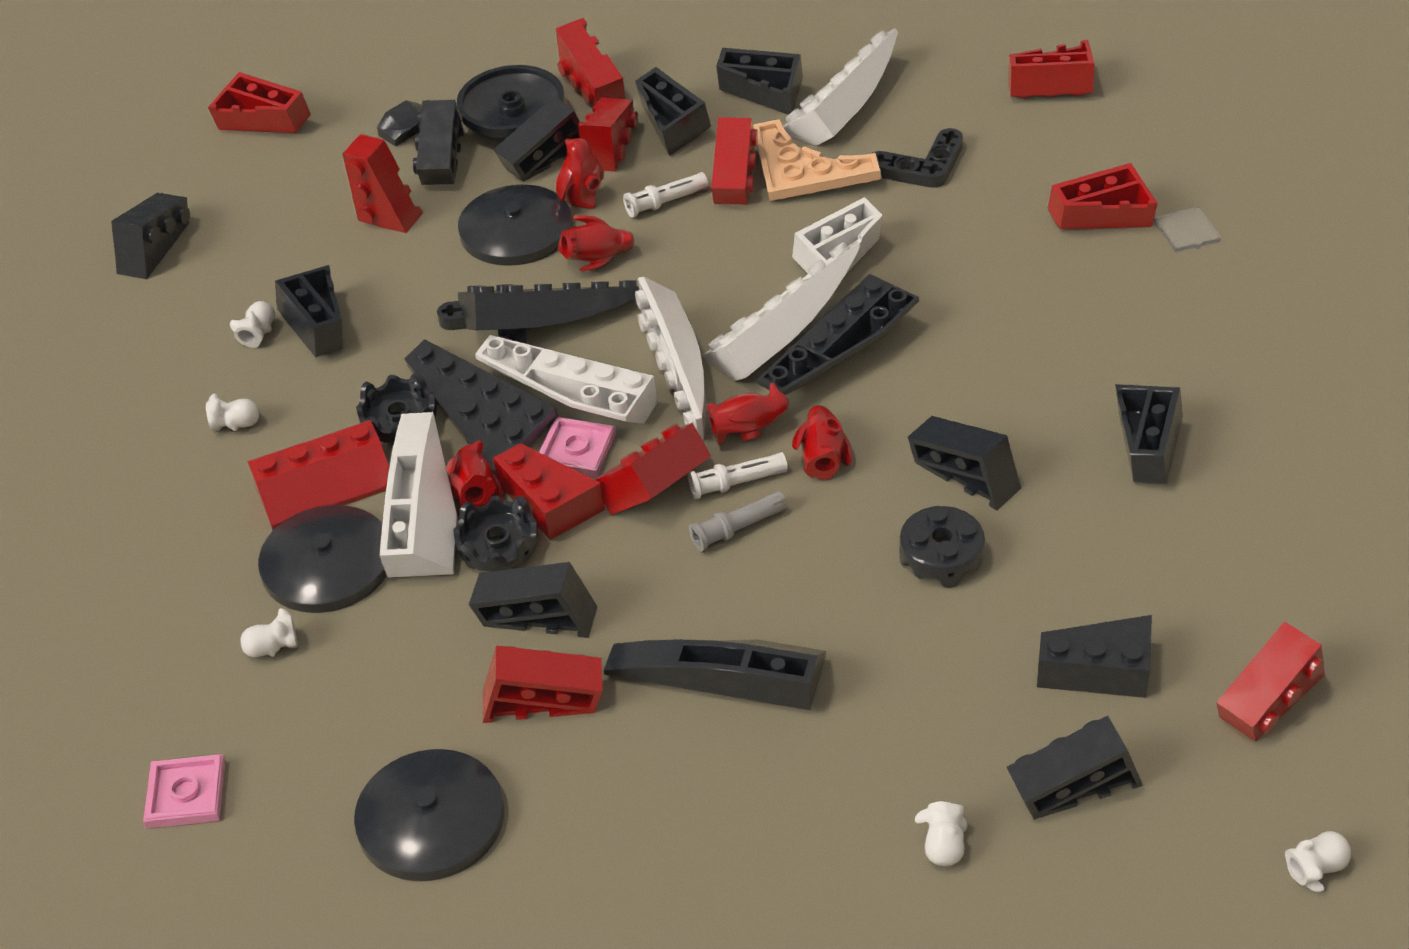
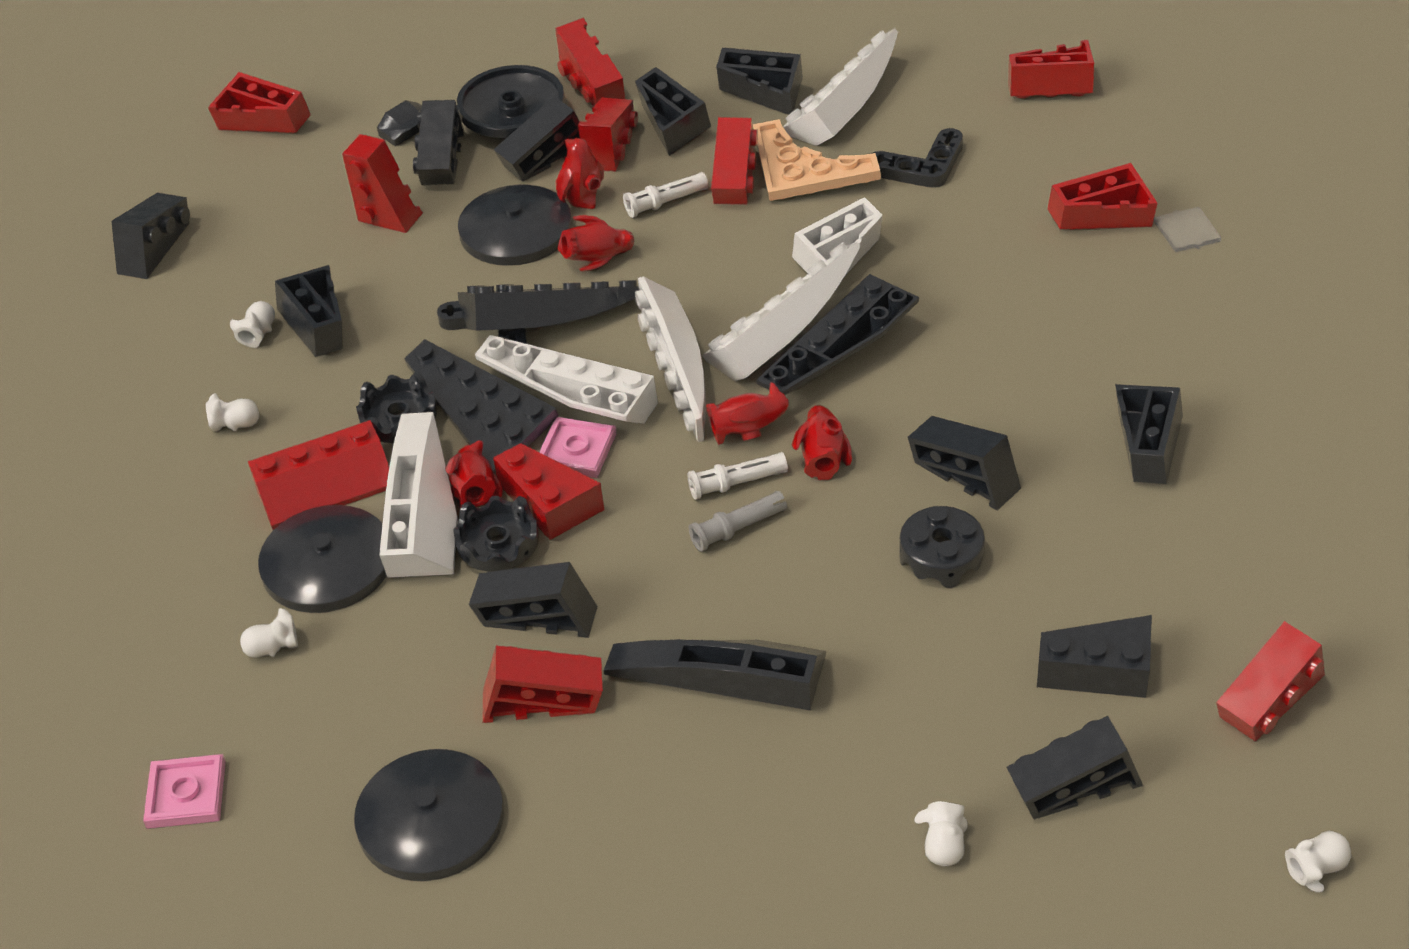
(653, 468): red wedge -> none

